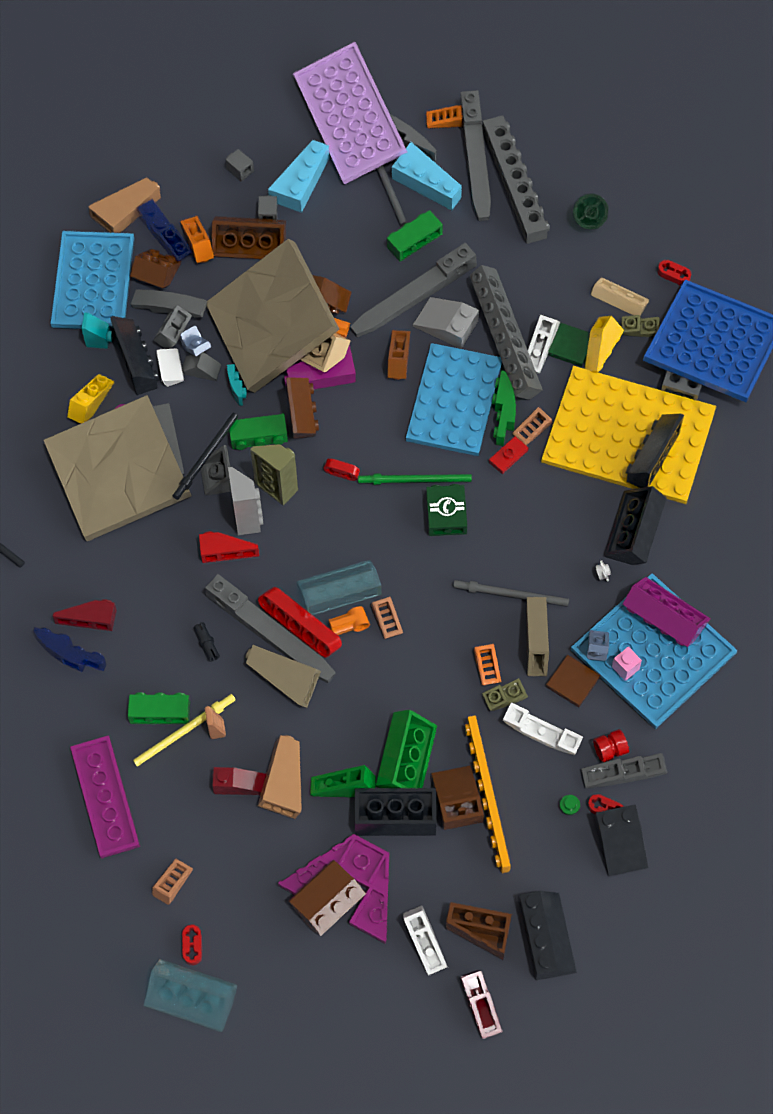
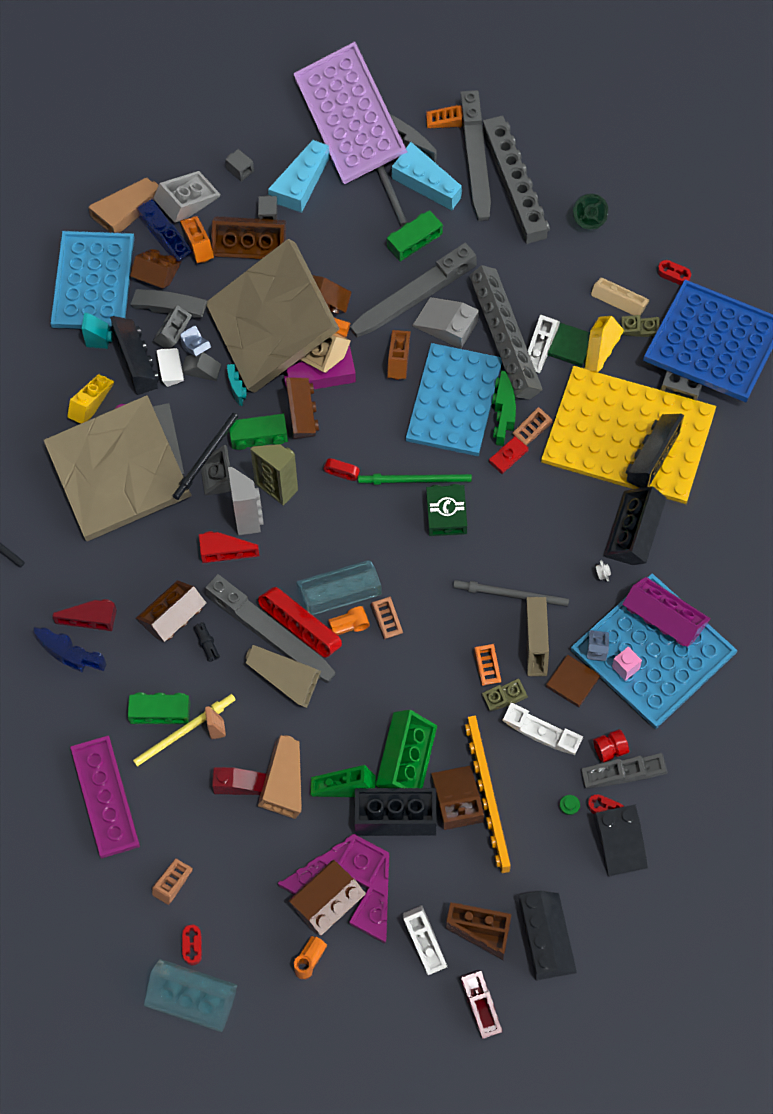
(171, 610): none -> slope
(185, 195): none -> light grey slope
(309, 956): none -> orange piece

